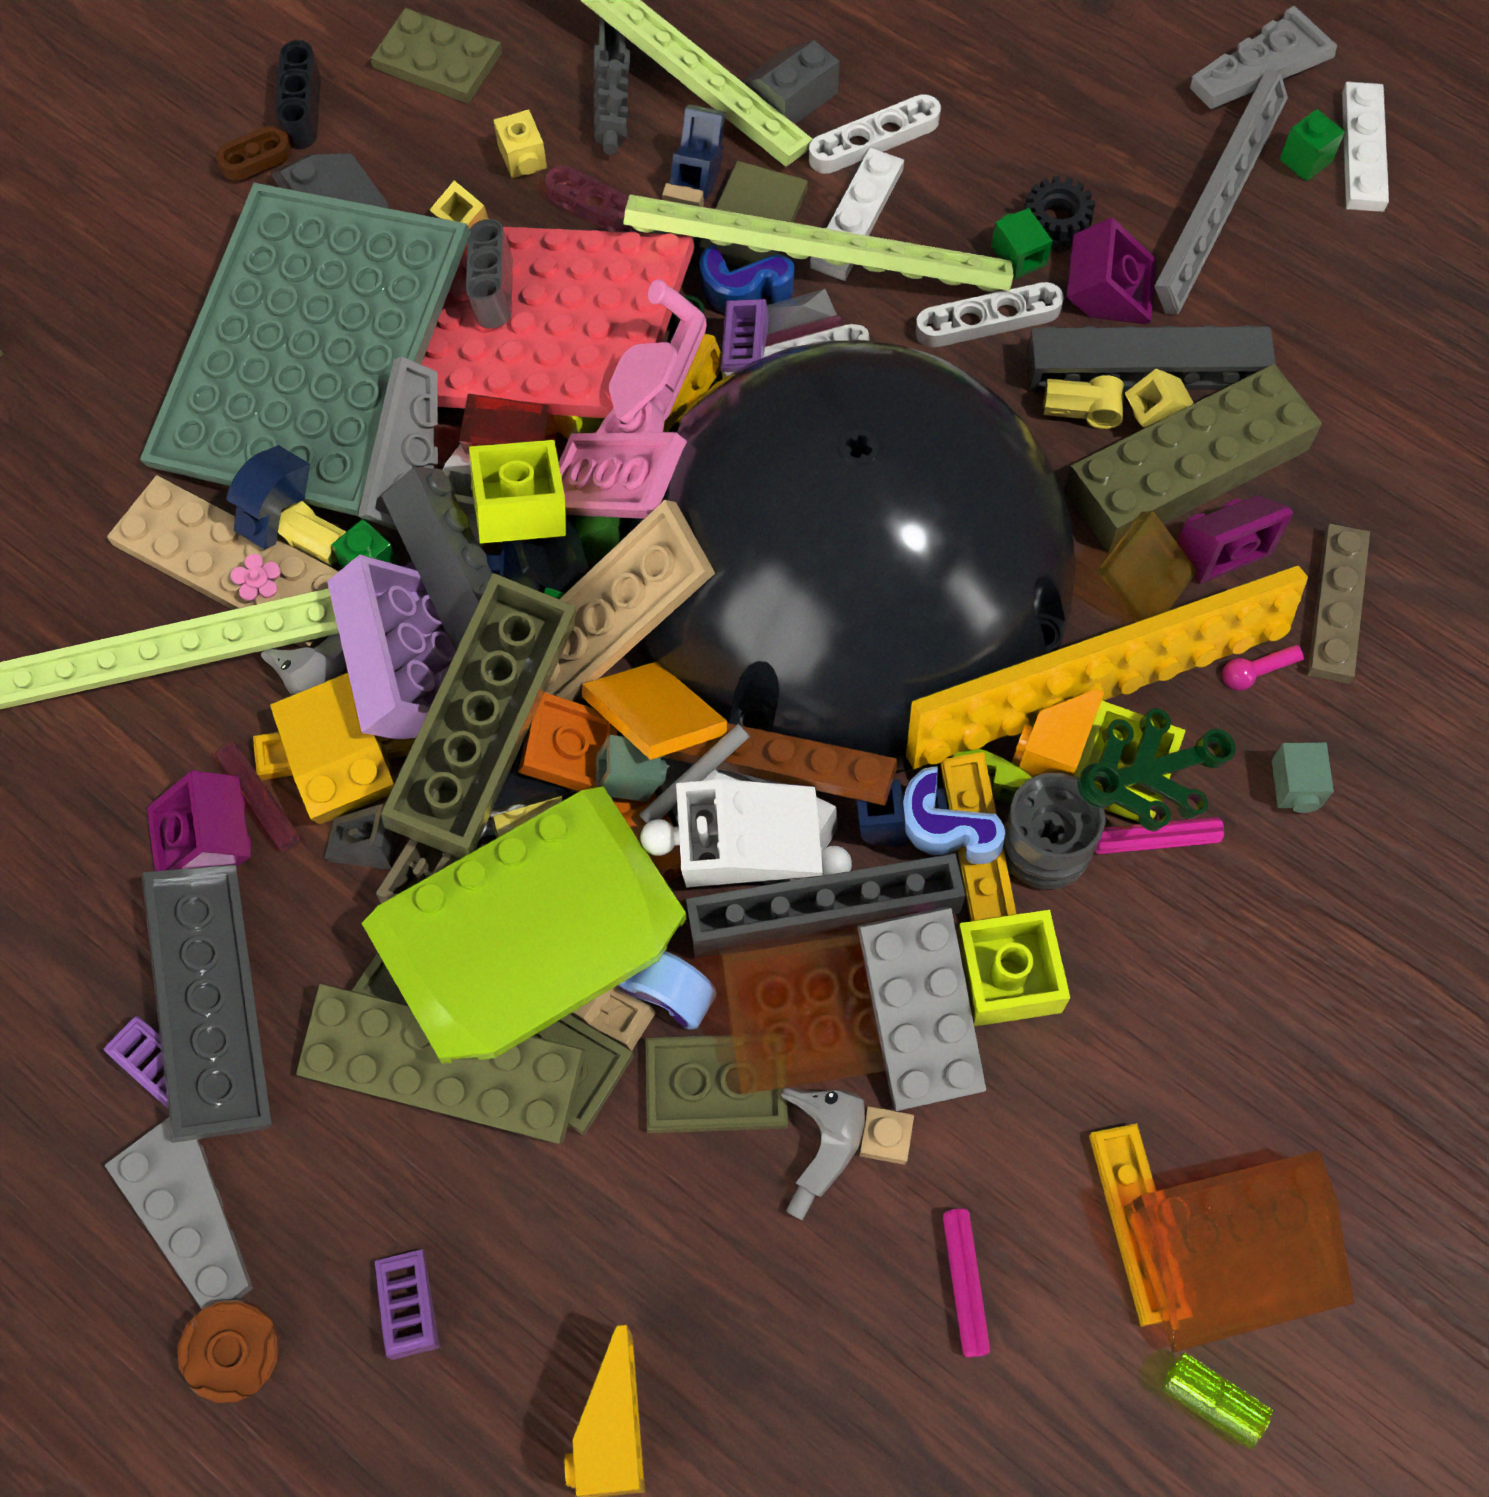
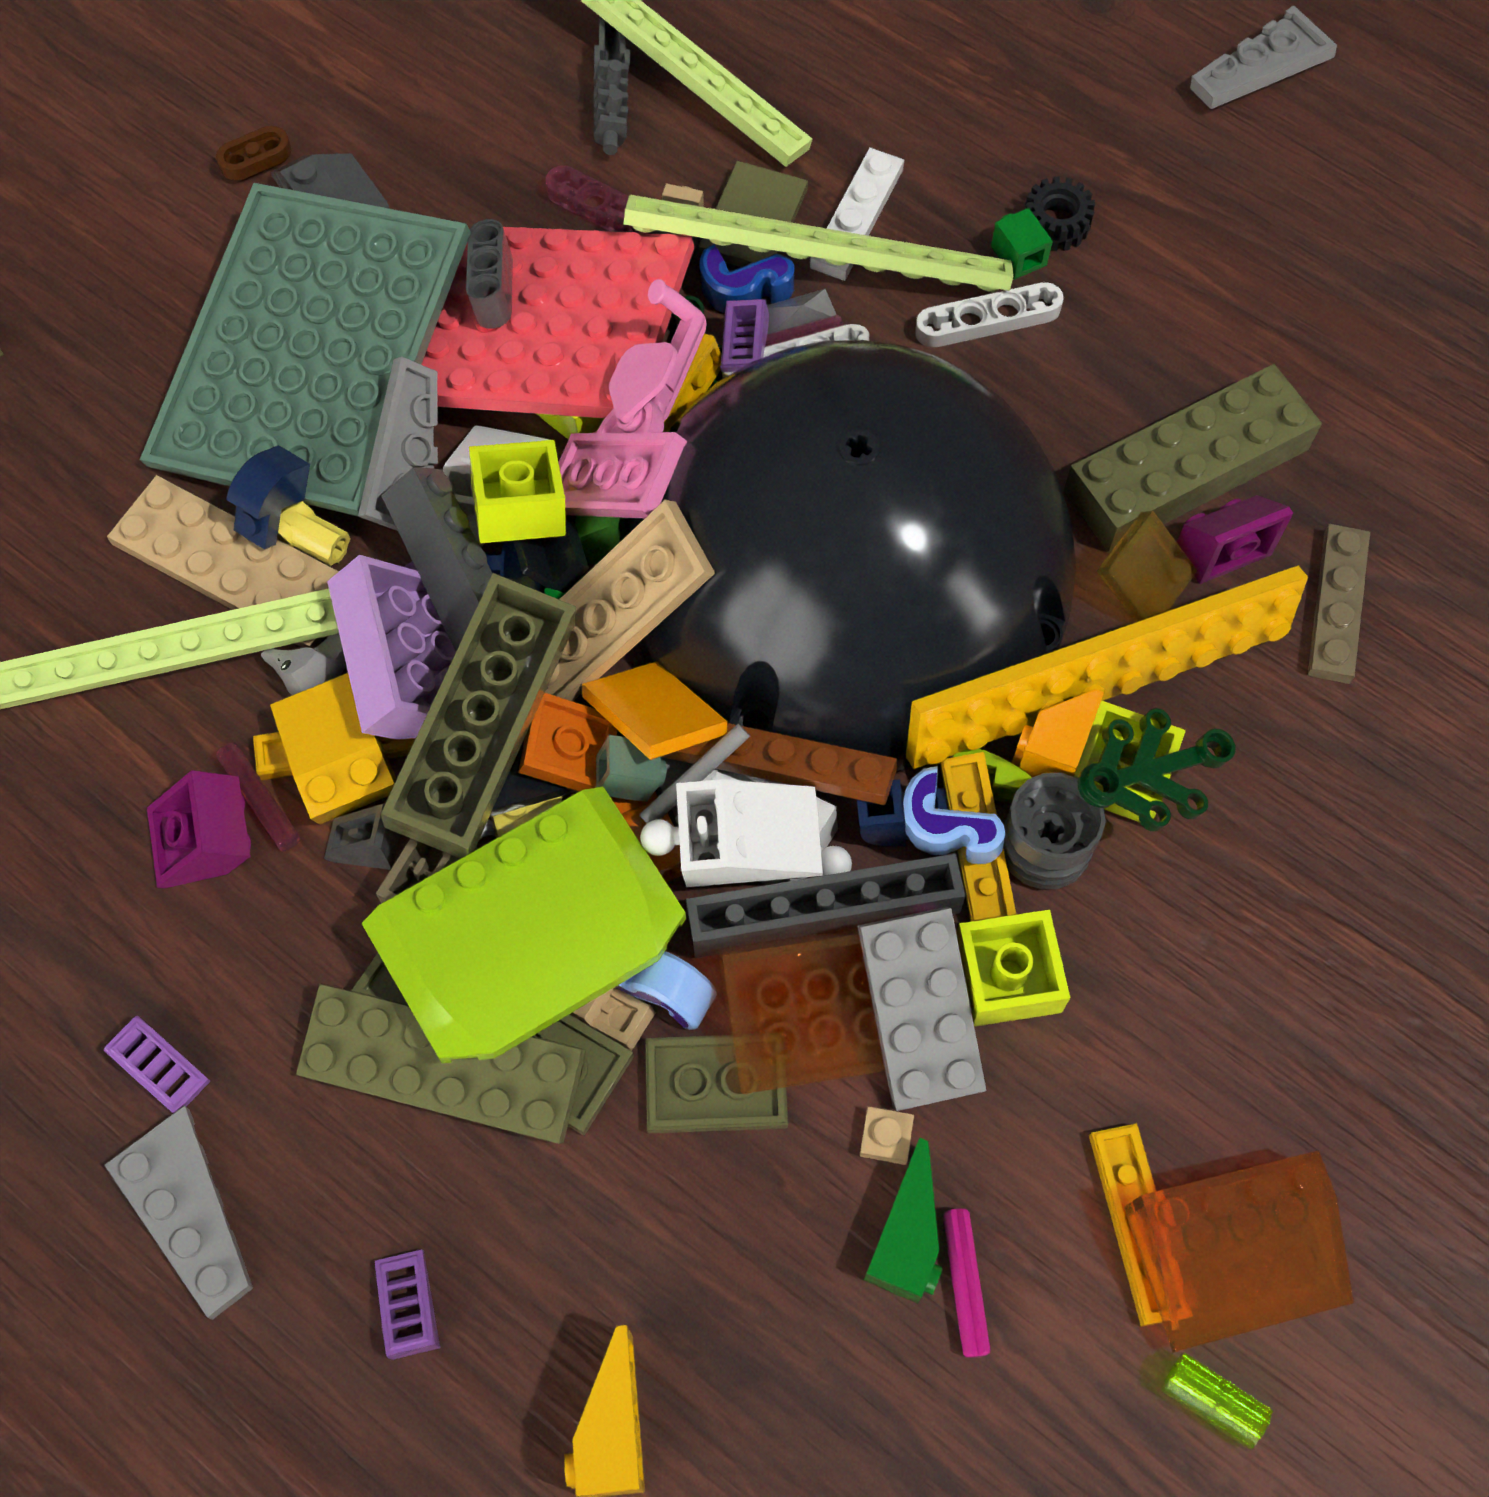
(205, 1003): dark grey plate -> none
(229, 1350): dark orange tile -> none
(256, 578): bright pink plant -> none
(298, 93): black beam -> none
(364, 541): green brick -> none
(436, 55): olive plate -> none
(459, 206): light yellow brick -> none
(505, 421): clear red slope -> none
(524, 151): light yellow brick -> none
(701, 153): dark blue brick -> none
(797, 79): dark grey slope -> none
(841, 1124): light grey animal -> none
(877, 137): white beam -> none
(910, 1237): none -> green slope
(1095, 401): light yellow piece -> none
(1111, 274): magenta slope -> none
(1157, 397): light yellow brick -> none
(1171, 835): dark pink axle -> none
(1199, 356): dark grey brick -> none
(1221, 192): light grey tile -> none
(1241, 673): dark pink bar -> none
(1302, 776): sand green brick -> none
(1311, 145): green brick -> none
(1365, 147): white plate -> none

